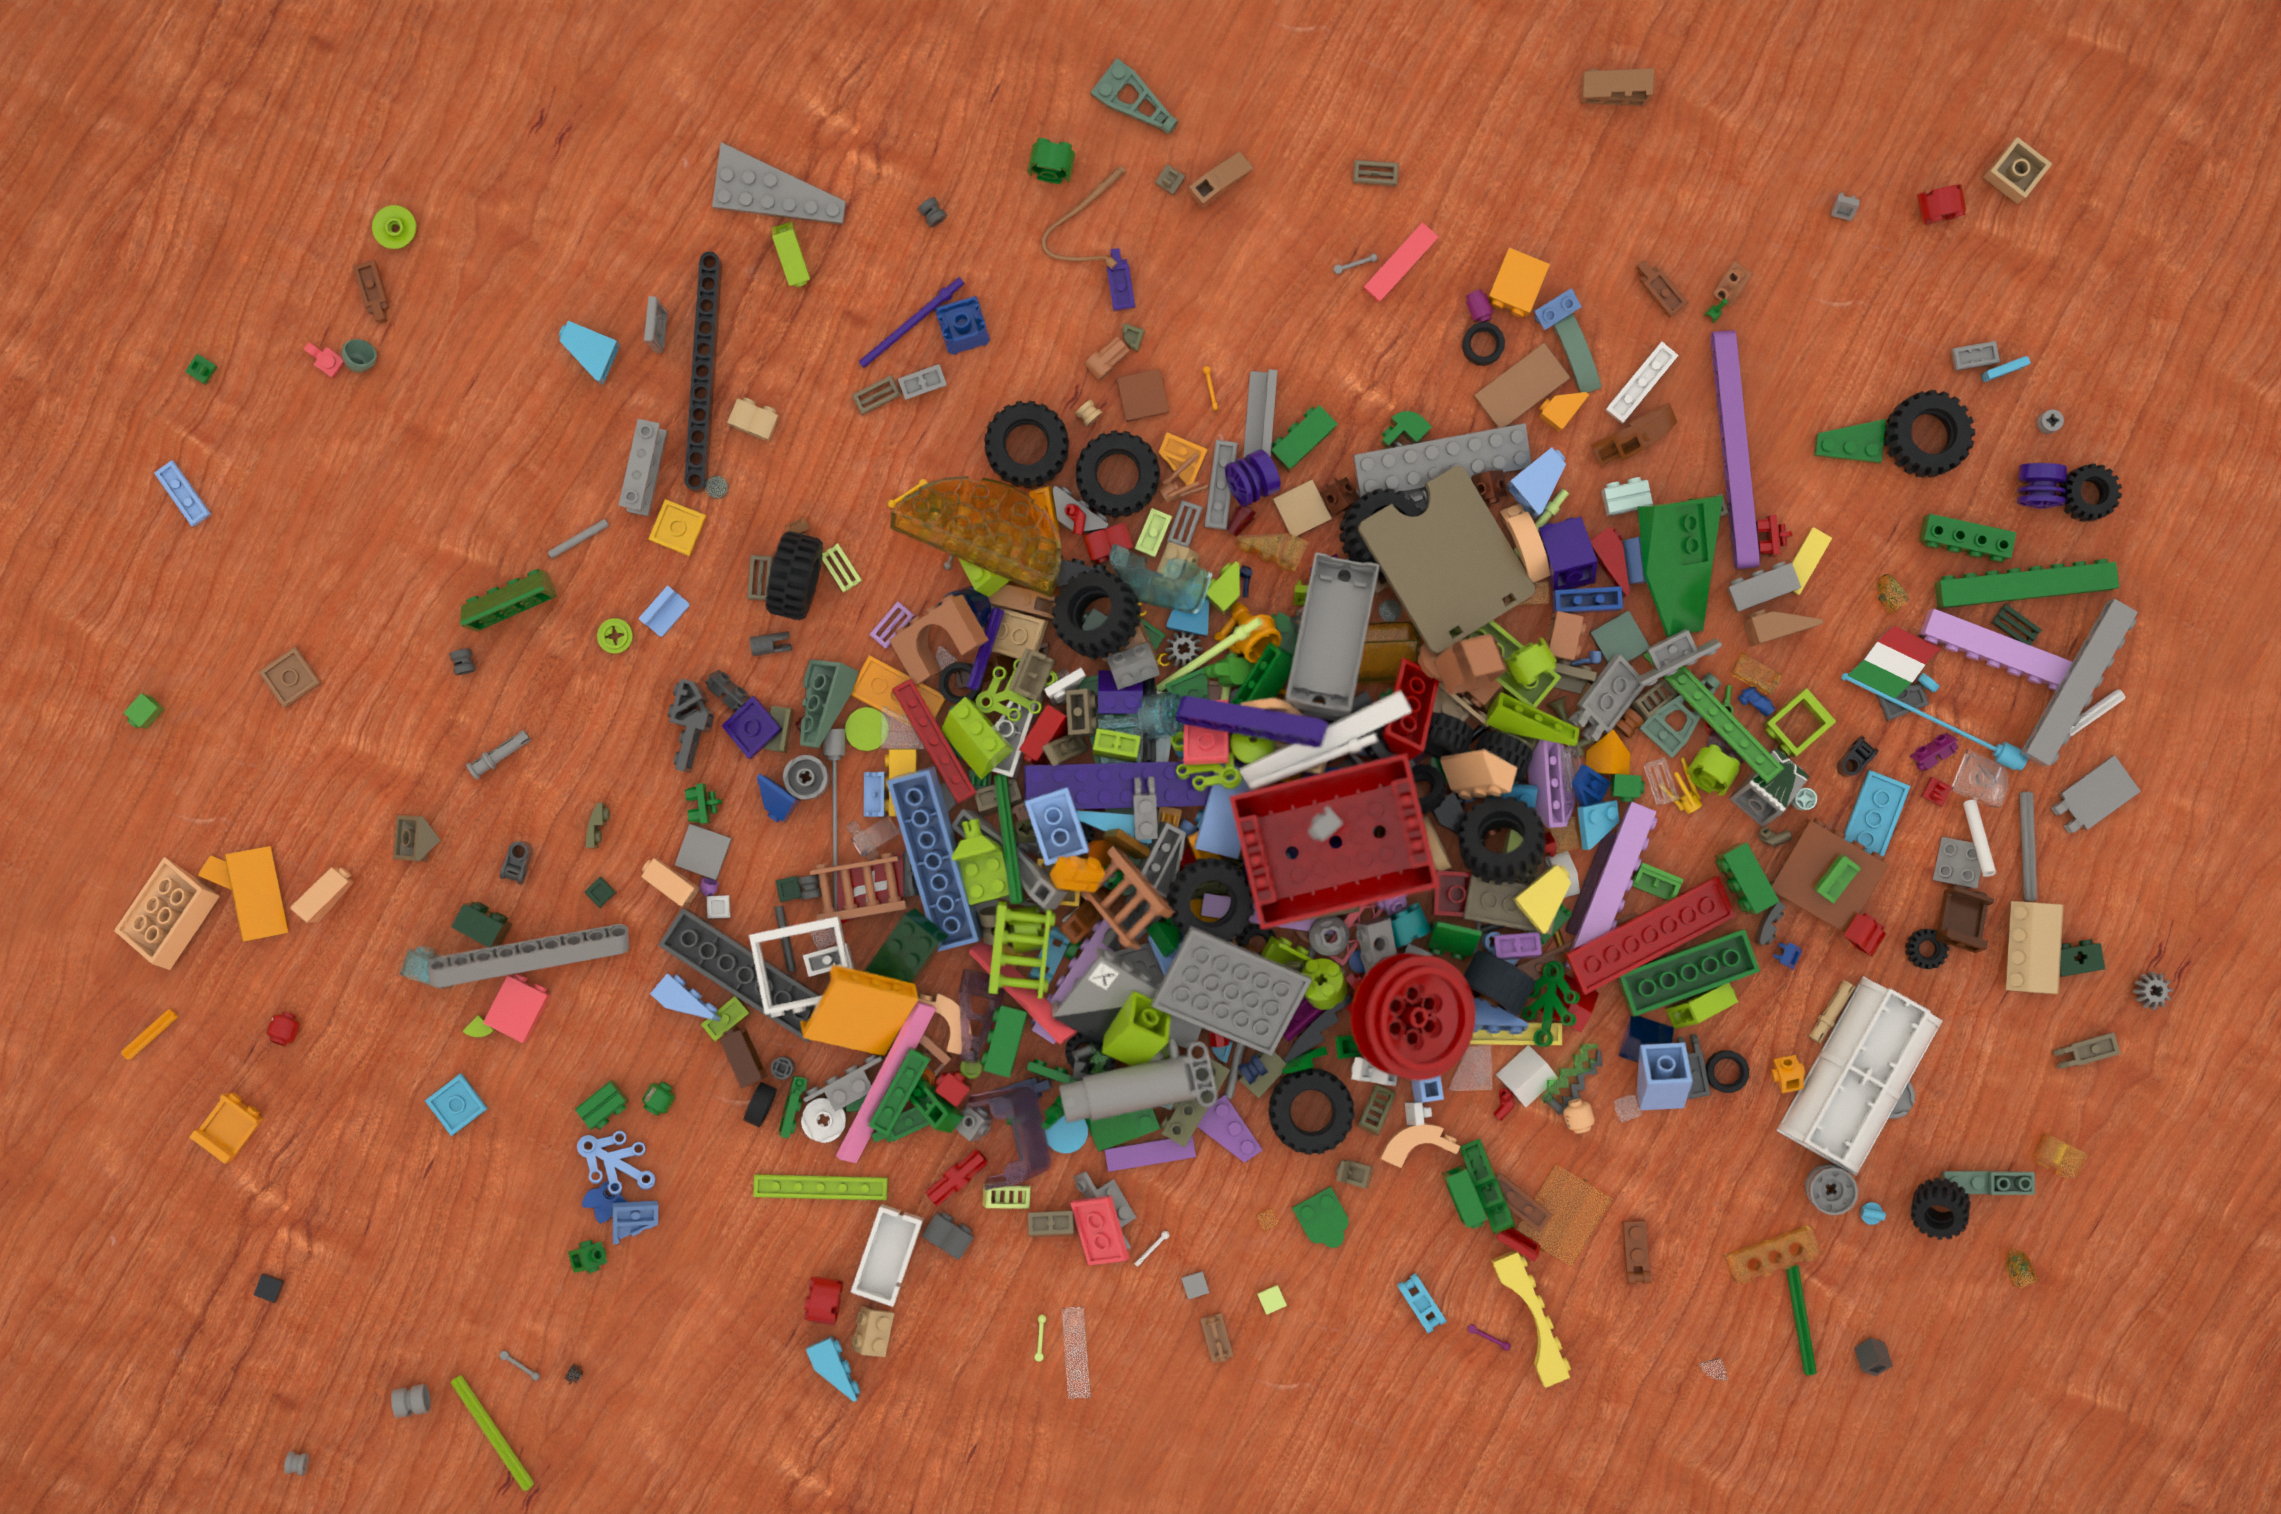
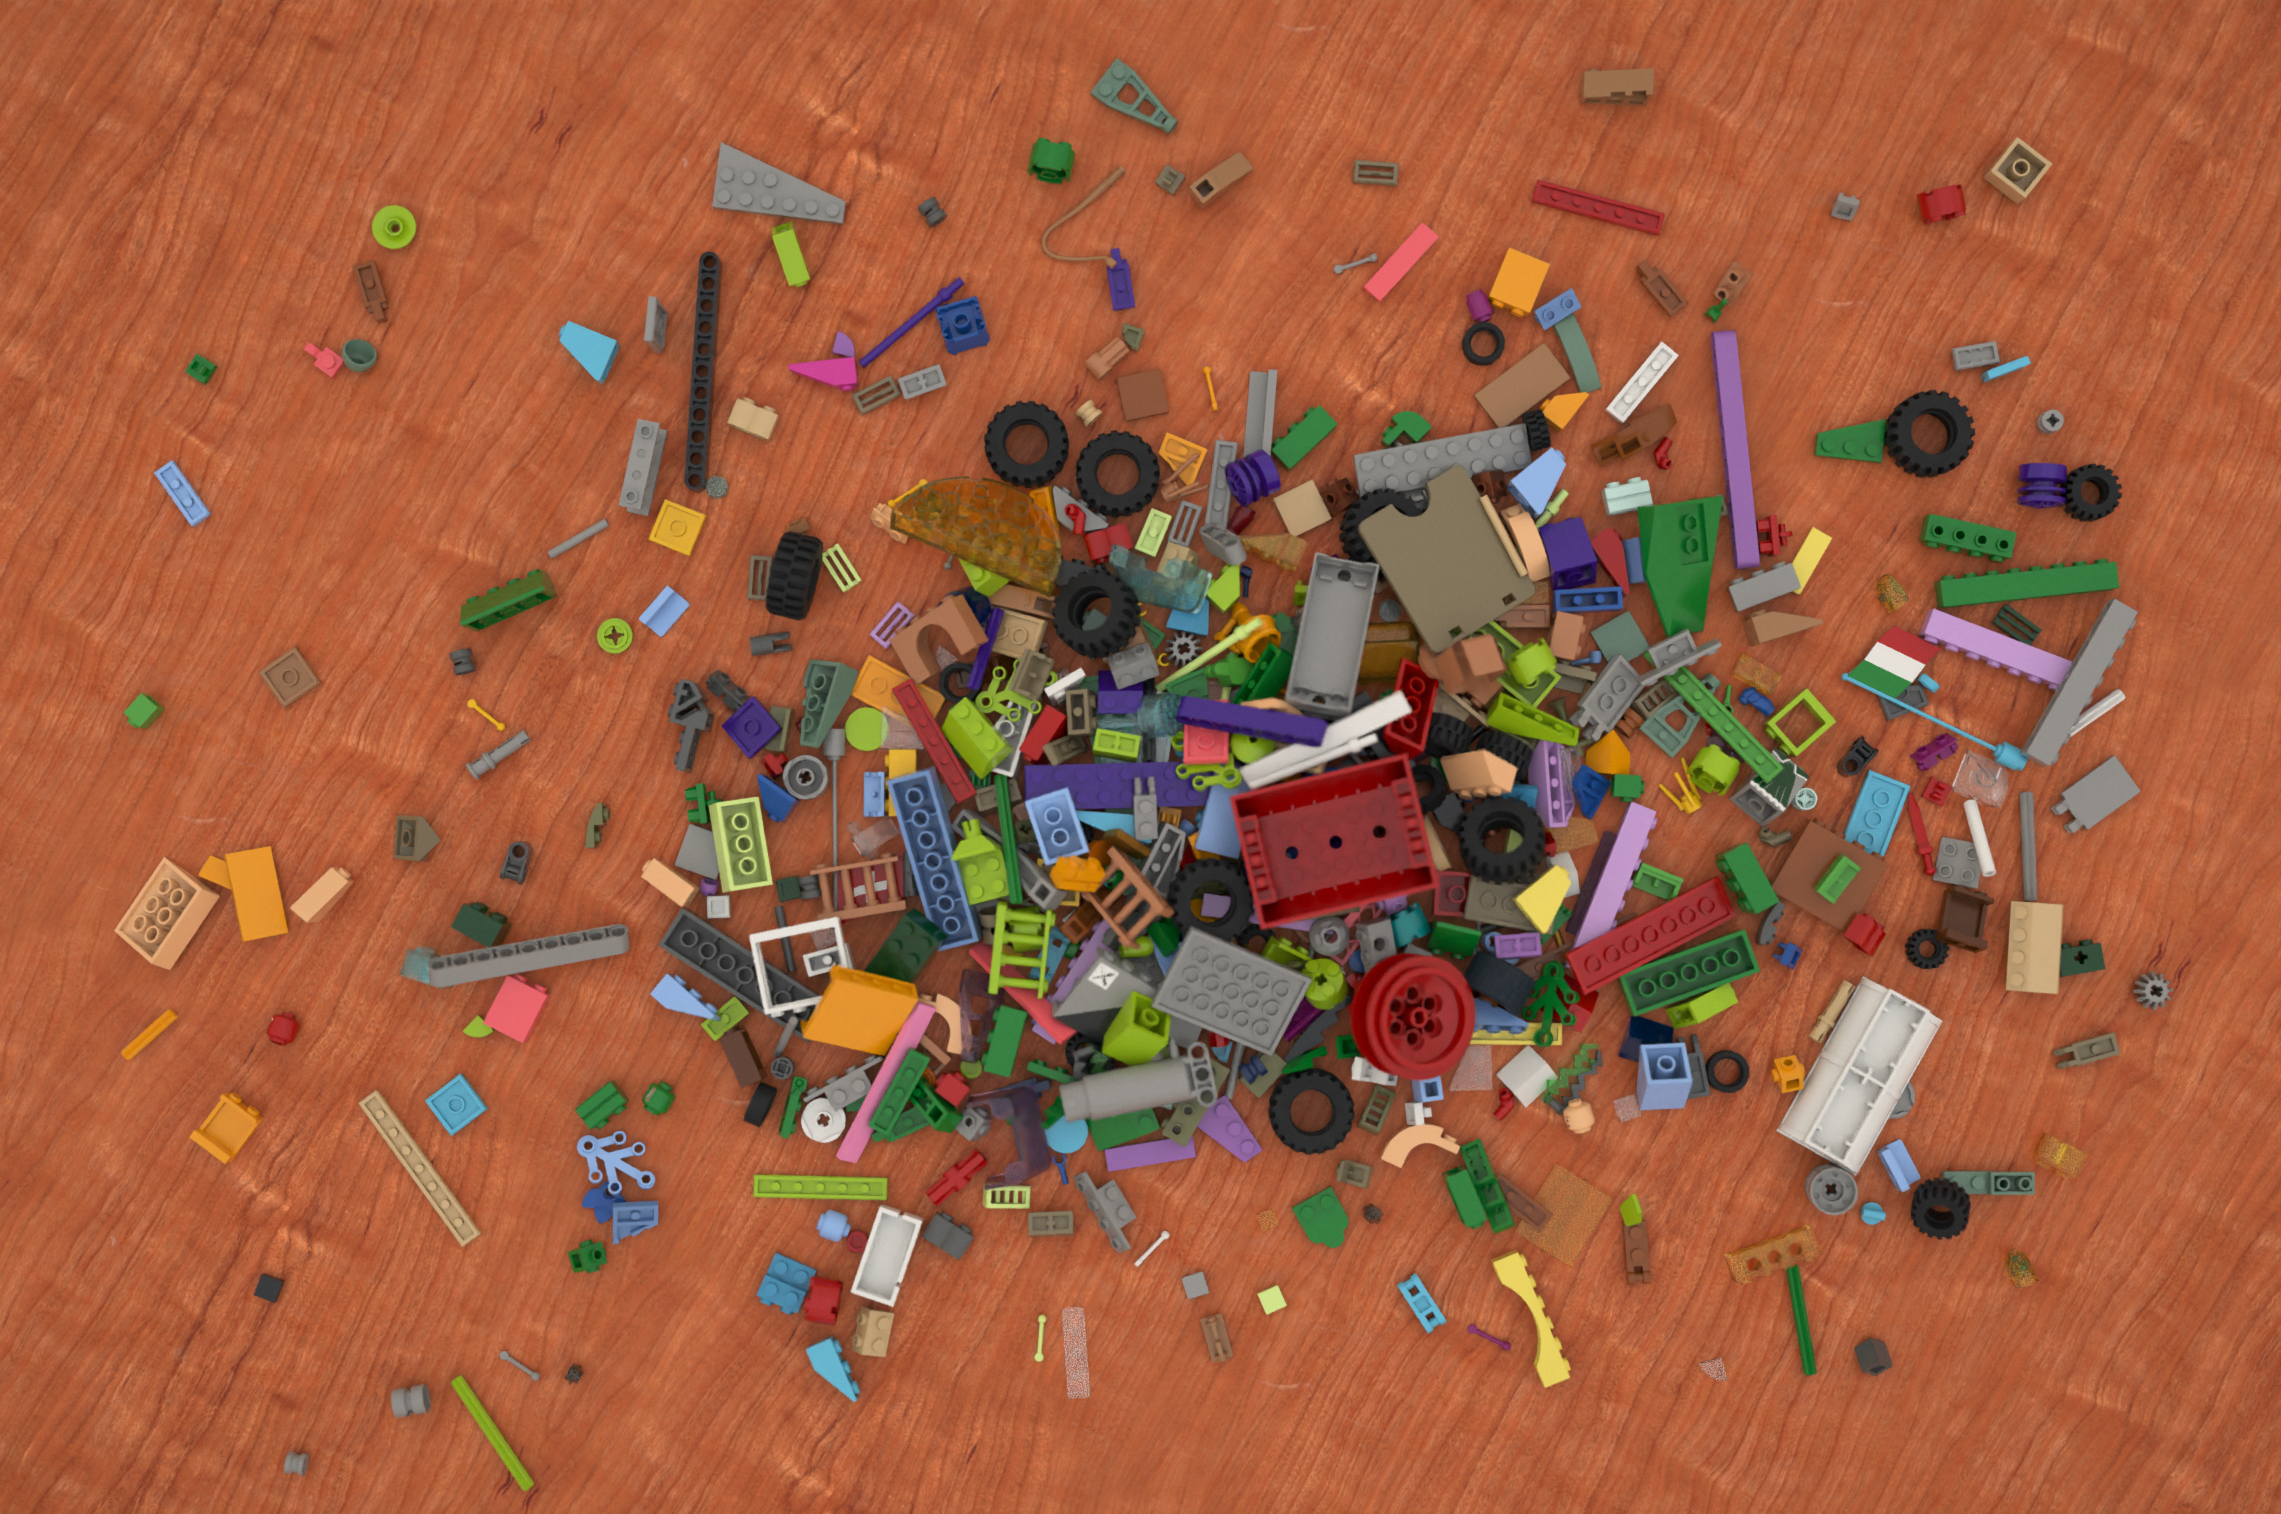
(420, 1168): none -> tan tile
(473, 704): none -> yellow hinge
(600, 892): dark green tile -> none
(740, 844): none -> yellowish green brick
(774, 764): none -> red tile
(785, 1036): none -> light grey bar
(786, 1283): none -> dark azure plate
(833, 1225): none -> light blue head
(835, 373): none -> dark pink slope
(843, 346): none -> medium lavender tile
(857, 1241): none -> red tile
(881, 518): none -> light nougat hinge
(1062, 1169): none -> blue hand
(1099, 1230): coral tile -> none
(1144, 951): none -> lime cone
(1223, 543): none -> light grey beam
(1324, 825): light grey brick -> none
(1372, 1213): none -> clear smoke plate
(1501, 531): none -> tan bar
(1520, 1243): red tile -> none
(1526, 617): none -> nougat hinge
(1536, 430): none -> black tyre
(1597, 821): medium azure wing -> none
(1598, 207): none -> red tile
(1631, 1211): none -> lime slope
(1660, 454): none -> red arm
(1675, 797): clear tile -> none
(1898, 1165): none -> light blue panel
(1922, 841): none -> red sword

